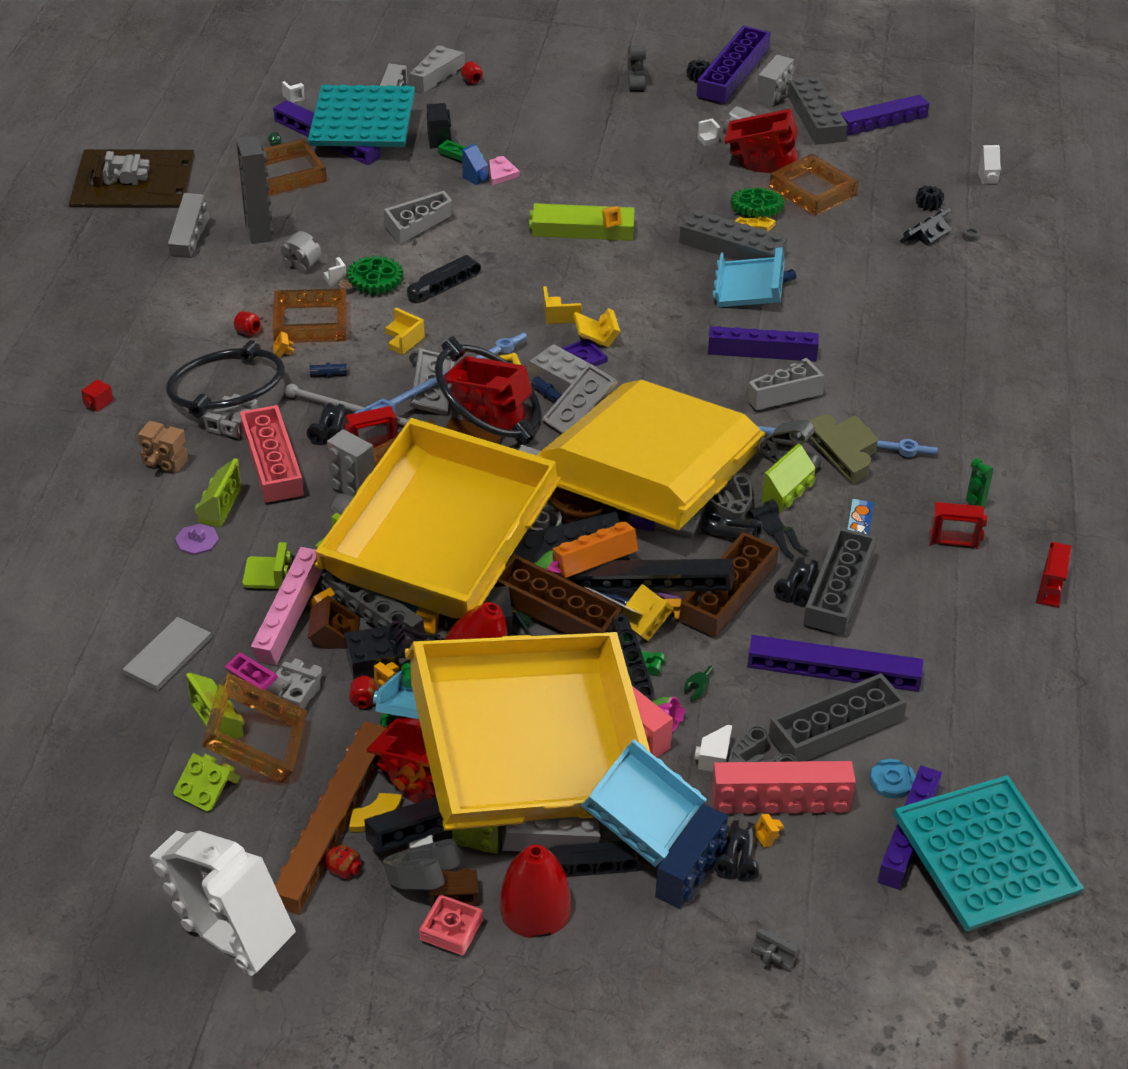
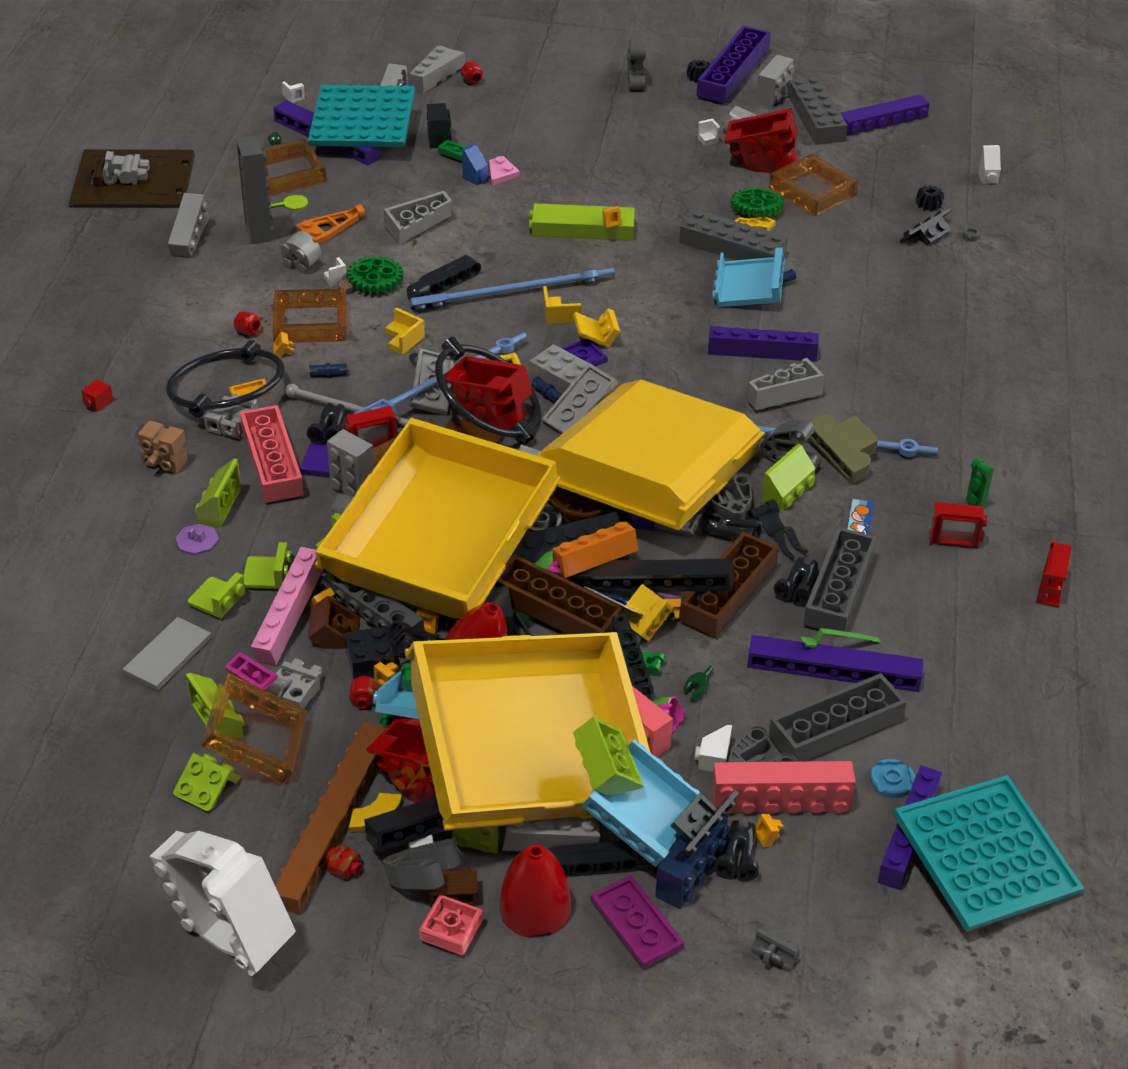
(217, 595): none -> lime bracket
(245, 388): none -> light orange tile
(293, 202): none -> lime piece
(316, 461): none -> dark purple tile
(319, 236): none -> orange plate
(438, 299): none -> medium blue bar
(607, 757): none -> lime slope
(637, 921): none -> magenta plate
(697, 819): none -> black bracket
(812, 643): none -> bright green piece

